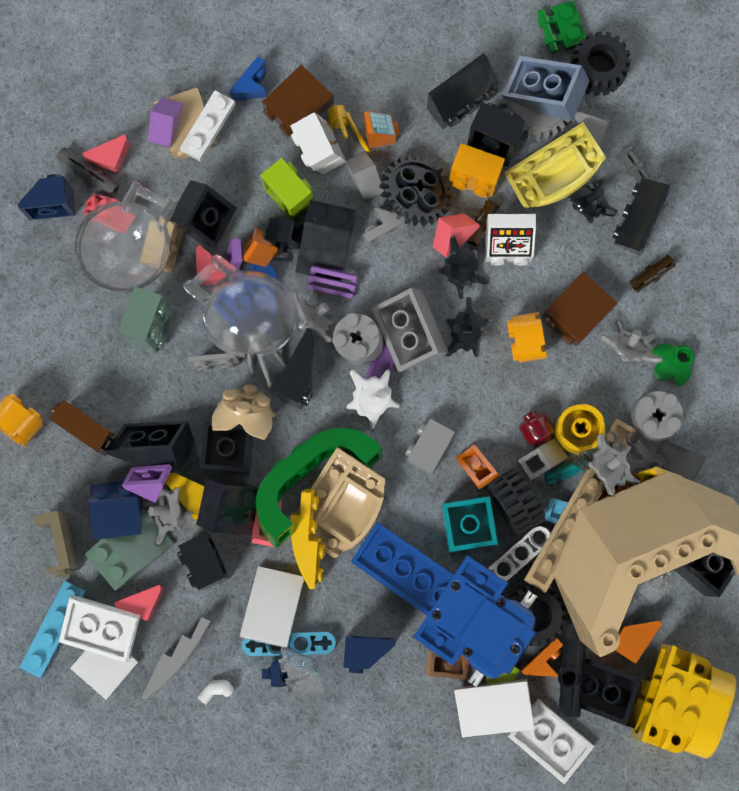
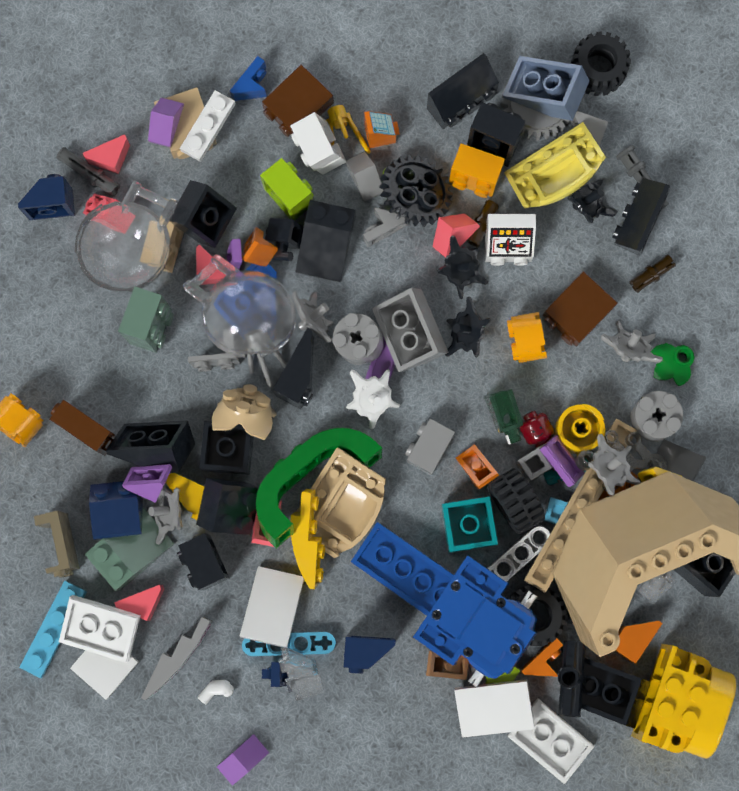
(243, 759): none -> medium lavender slope
(331, 290): medium lavender tile -> none
(500, 405): none -> clear green torso
(562, 461): none -> medium lavender tile
(567, 23): green plate -> none

